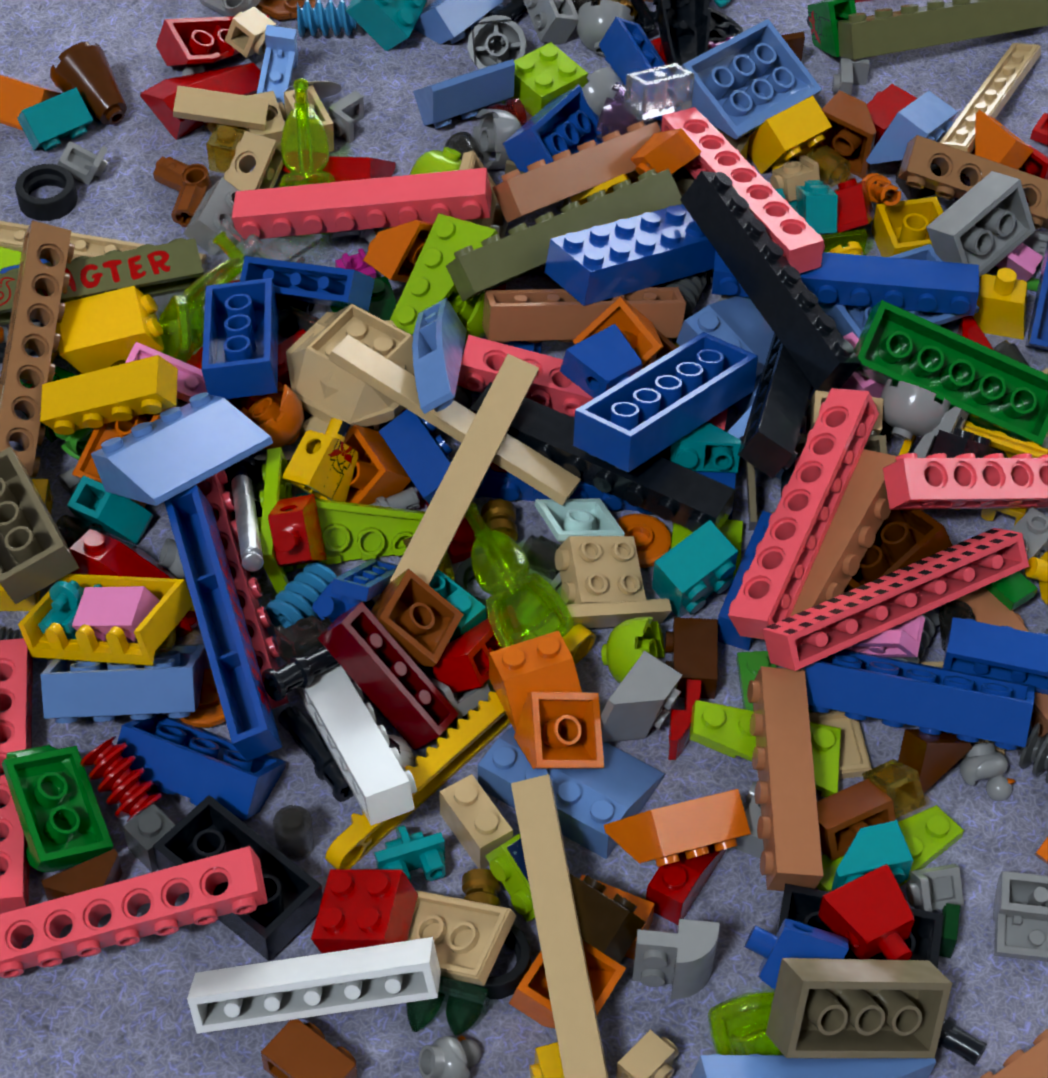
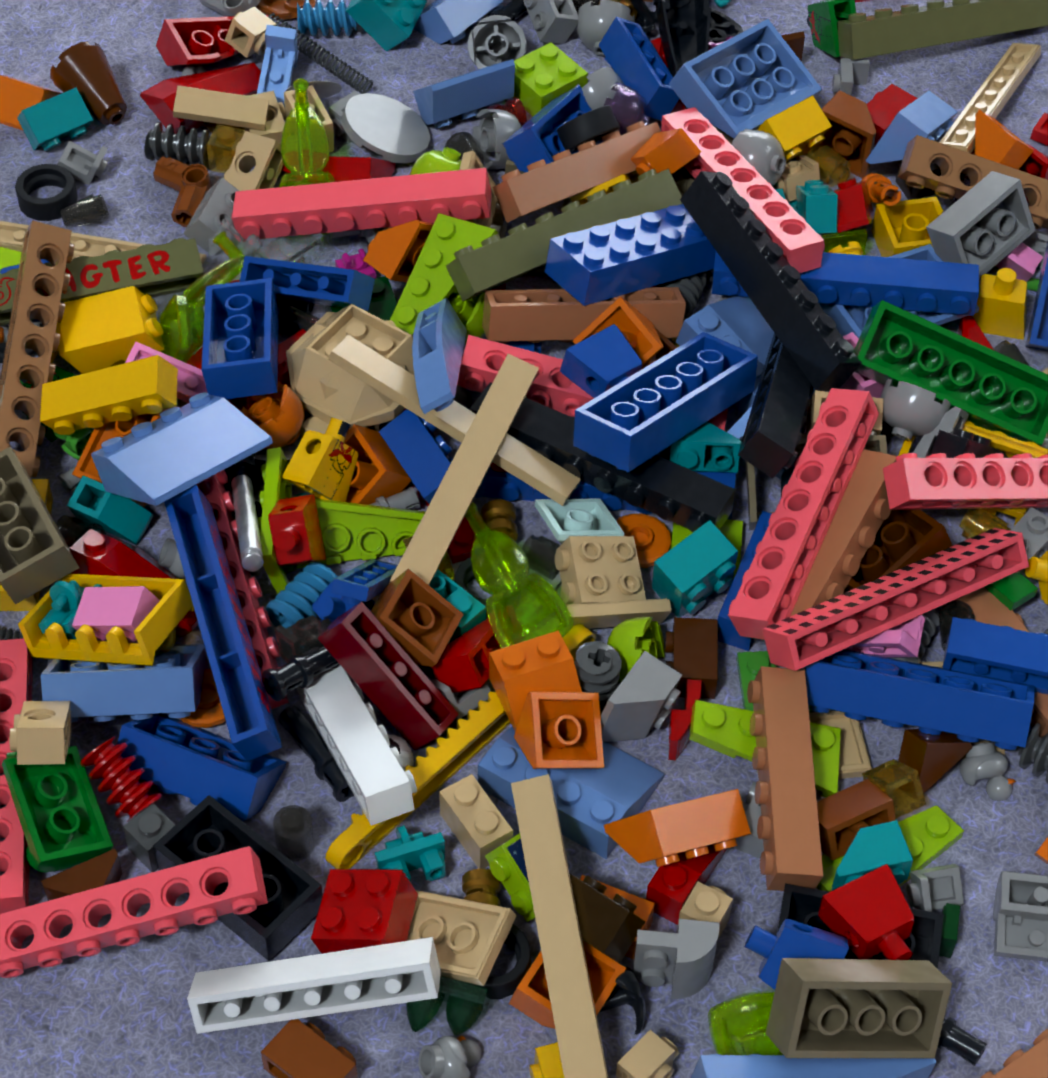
(41, 732): none -> tan brick
(85, 211): none -> clear smoke cone
(177, 146): none -> dark grey piece
(325, 61): none -> dark grey piece
(385, 127): none -> tile
(588, 127): none -> black tyre
(598, 670): none -> dark grey piece
(628, 994): none -> black plant
(658, 91): clear brick -> none
(708, 905): none -> tan brick
(762, 152): none -> light grey cylinder
(979, 522): none -> clear yellow brick

